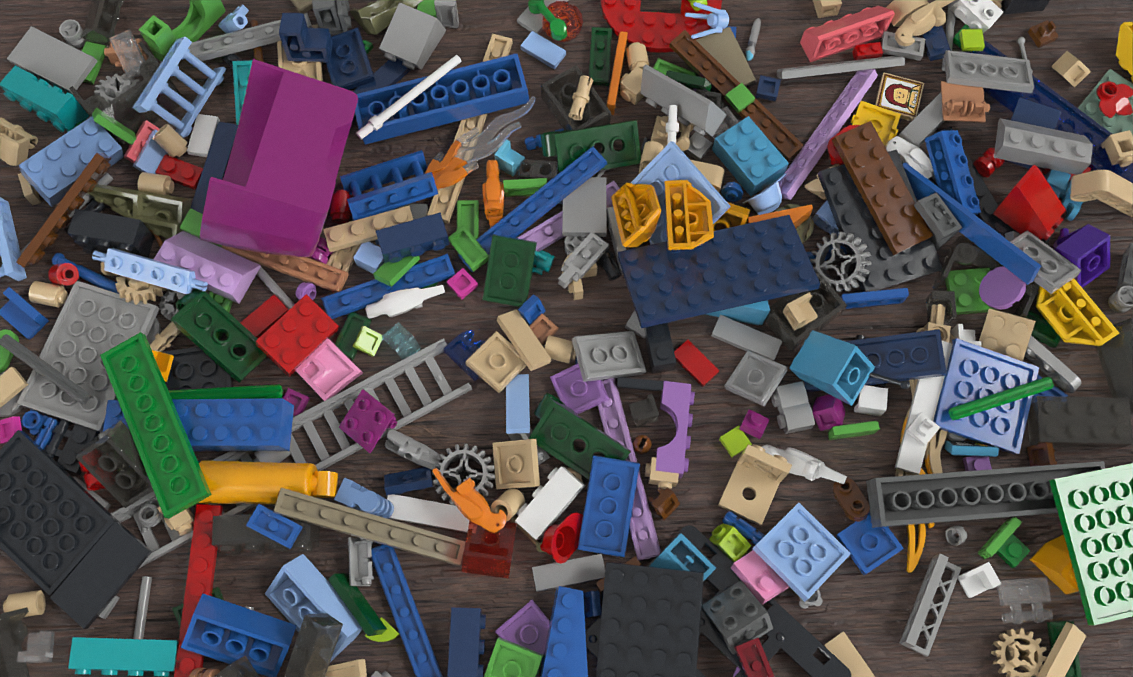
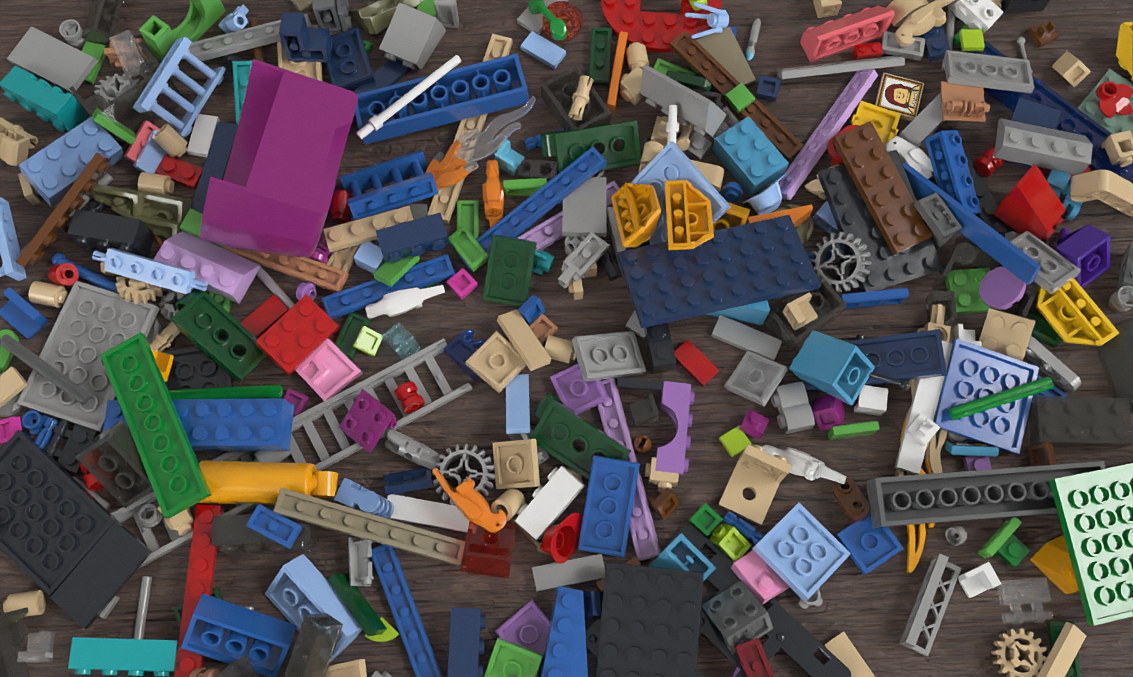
(409, 397): none -> red wheel
(705, 520): none -> green plate

